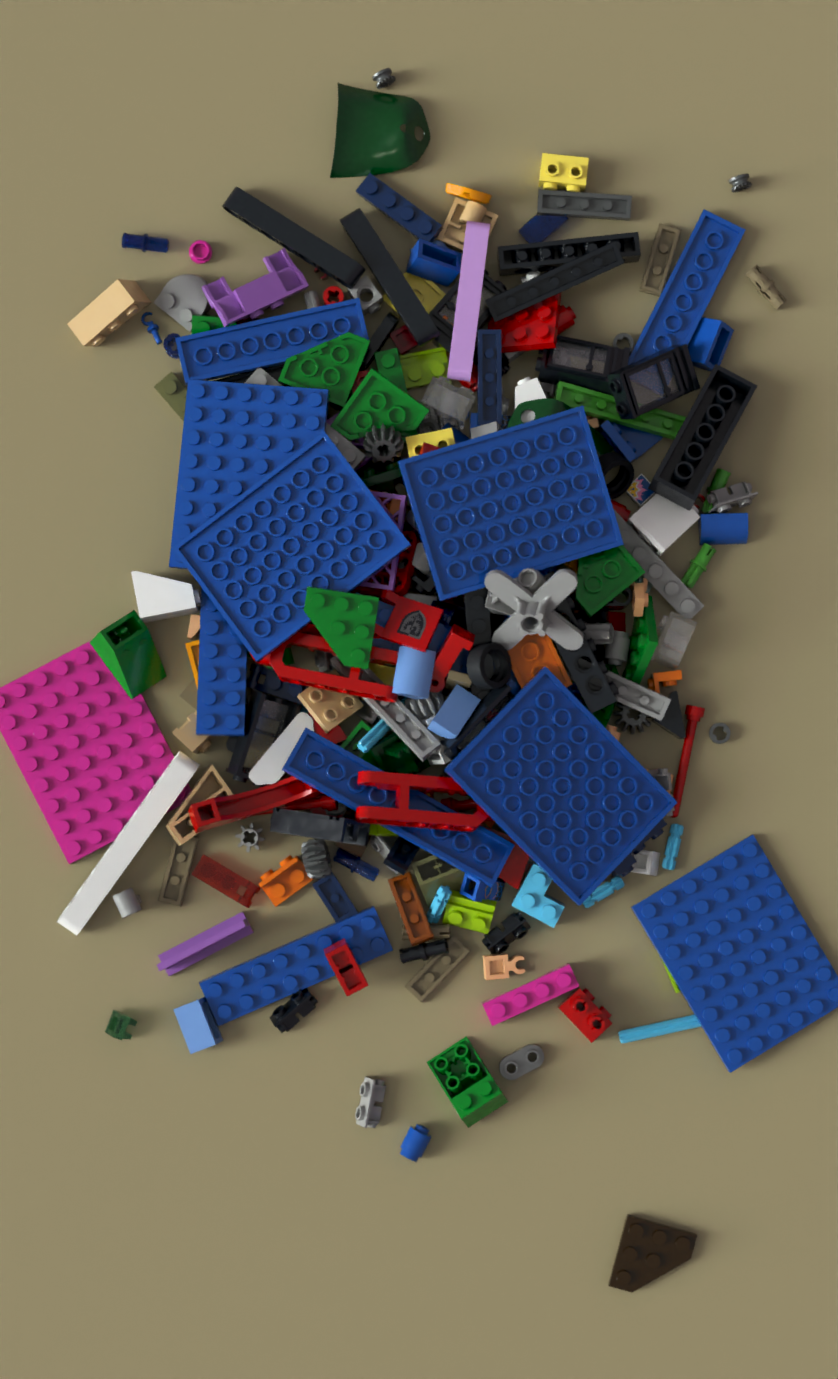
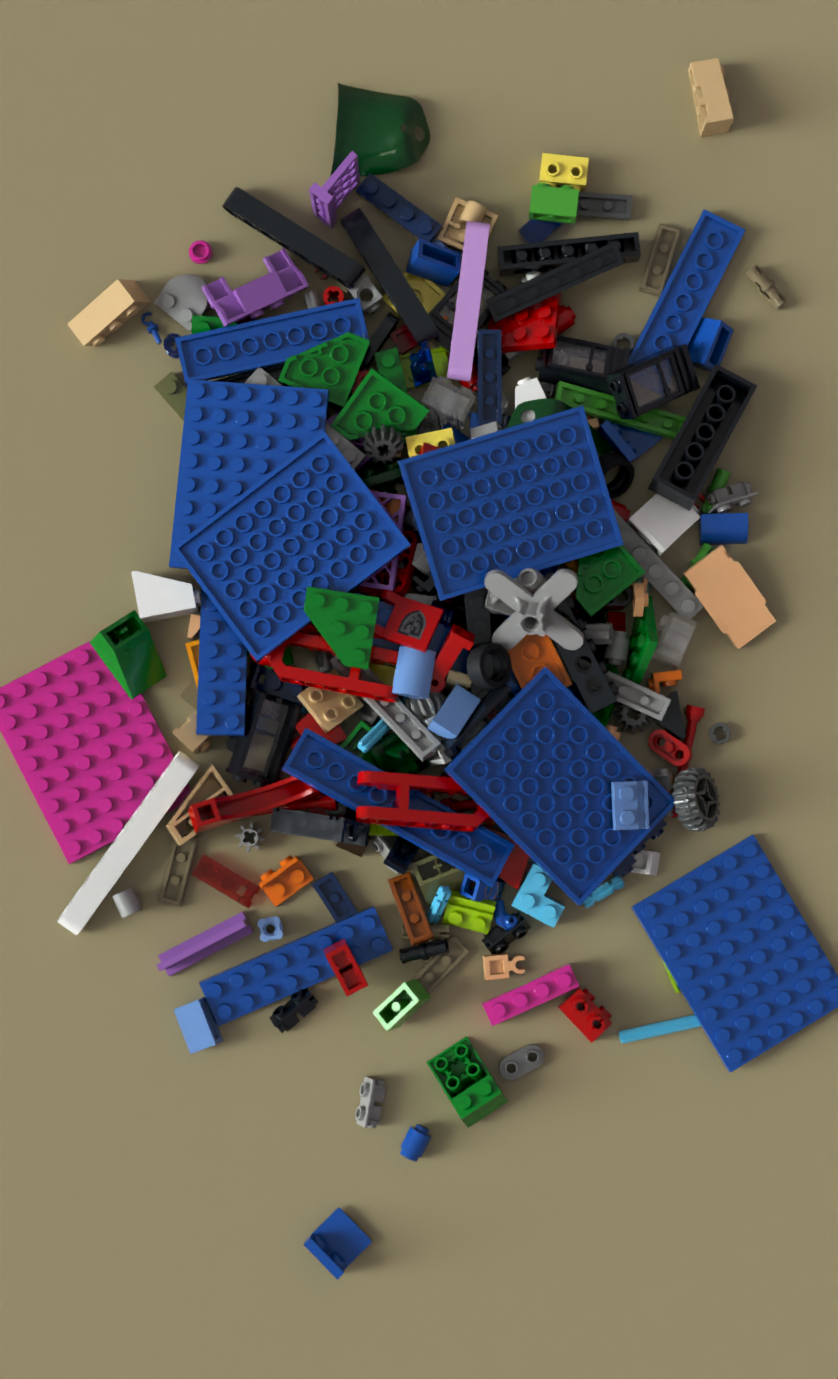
(118, 1024): clear green tile -> none
(145, 243): clear blue axle -> none
(265, 935): none -> light blue brick
(269, 767): white sticker -> none
(316, 858): dark grey gear -> none
(337, 188): none -> medium lavender fence
(337, 1242): none -> blue bracket
(356, 865): clear blue axle -> none
(383, 78): dark grey bush -> none
(401, 1004): none -> bright green brick
(422, 365): none -> clear blue slope
(467, 193): light orange tile -> none
(502, 918): none -> blue arm
(553, 203): none -> bright green brick
(630, 805): none -> medium blue plate
(639, 490): tile -> none
(648, 1252): dark brown plate -> none
(671, 748): none -> red plate
(672, 846): medium azure axle -> none
(696, 799): none -> dark grey gear
(710, 97): none -> tan wedge
(729, 596): none -> light nougat piece
(739, 182): dark grey bush -> none

